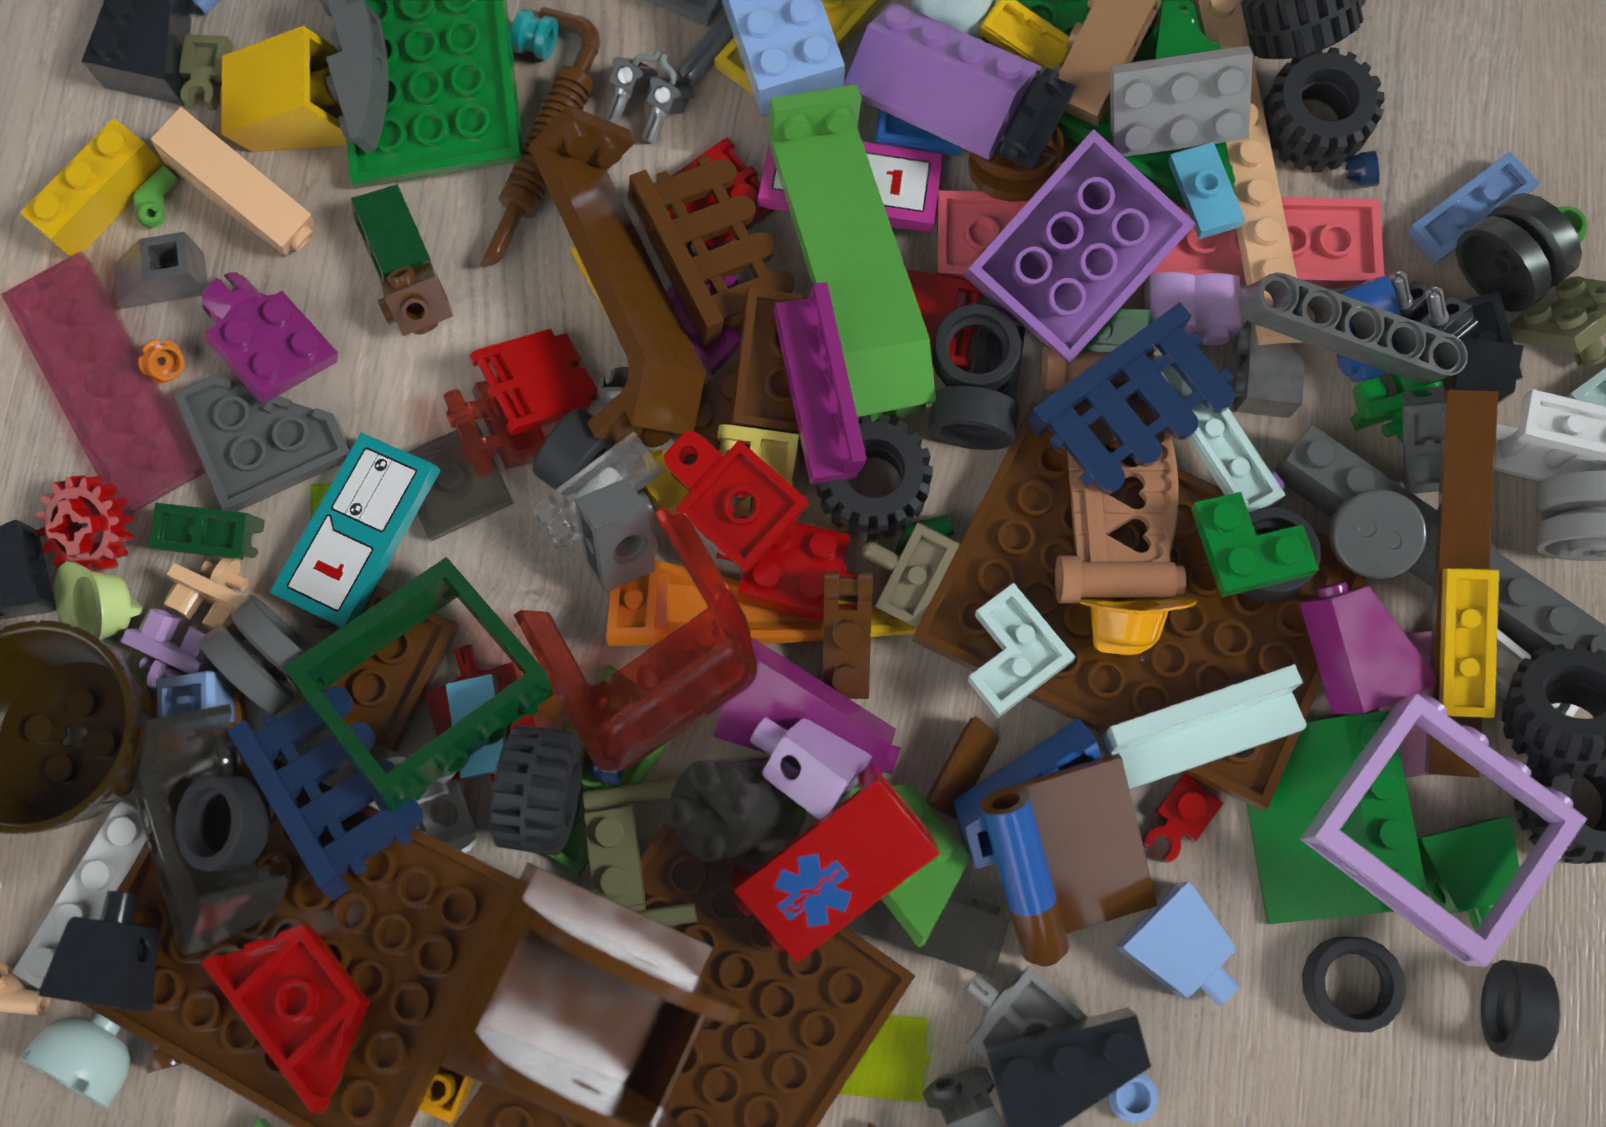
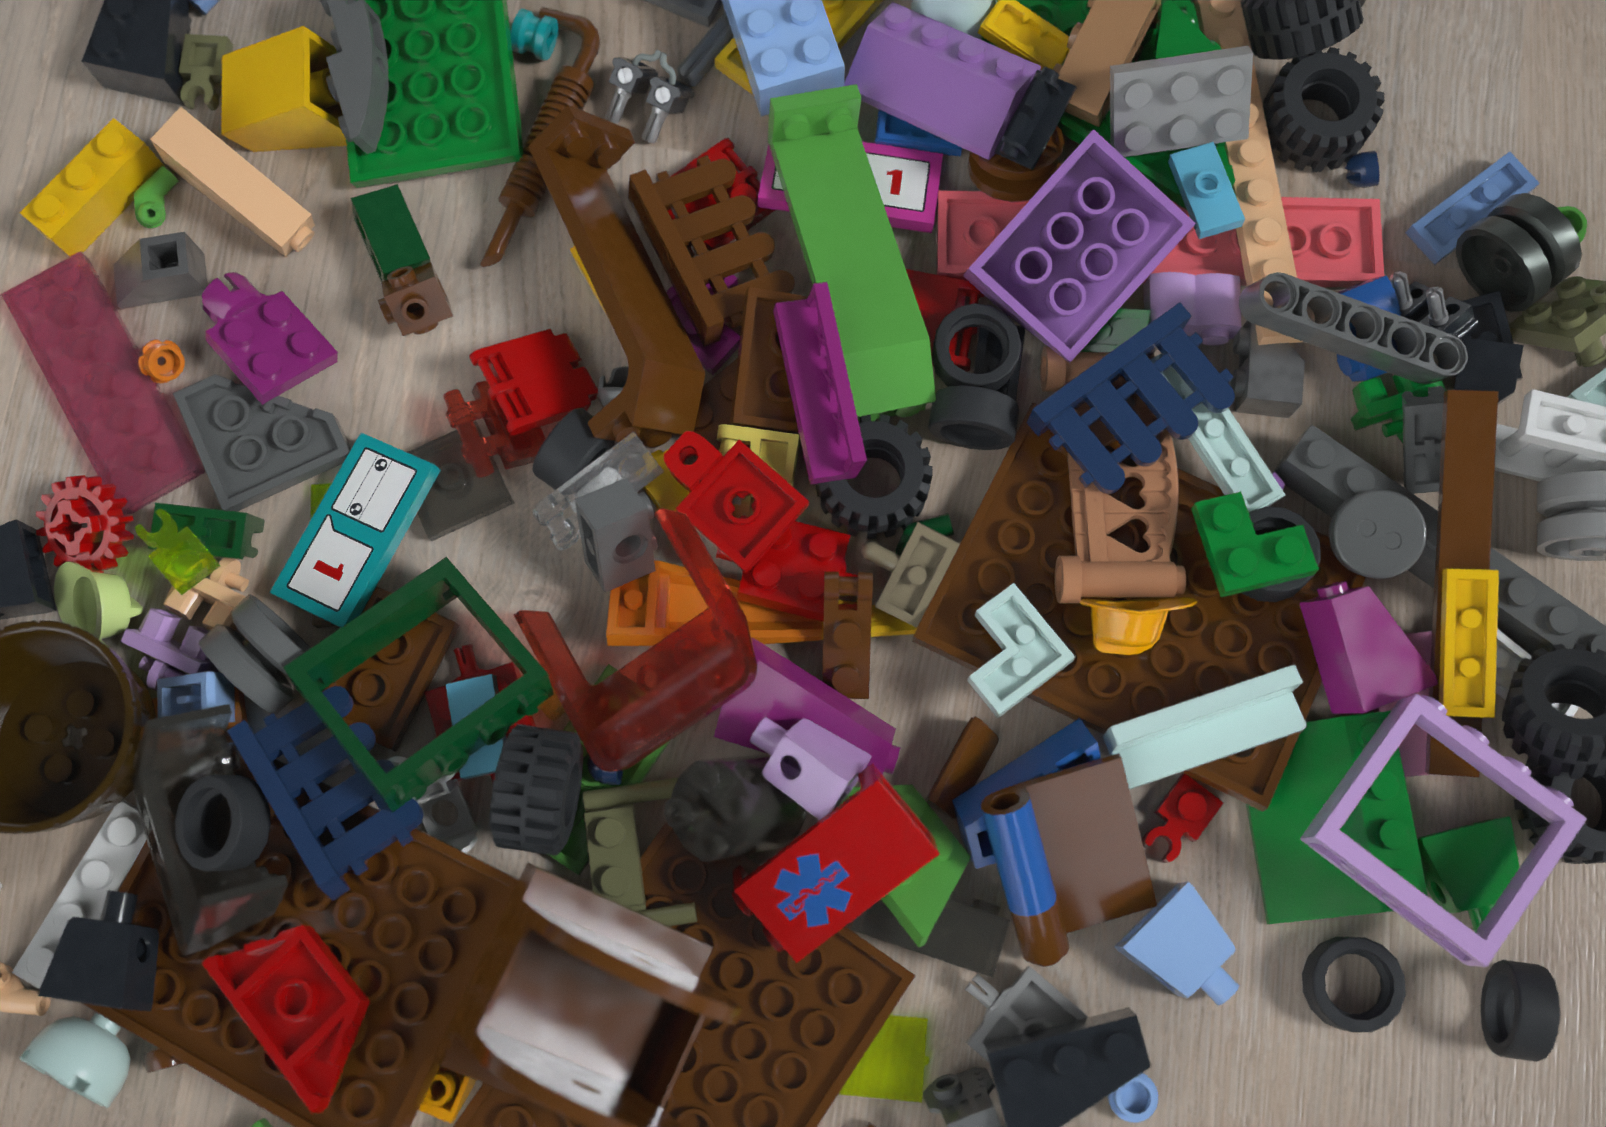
(179, 554): none -> clear neon green plate

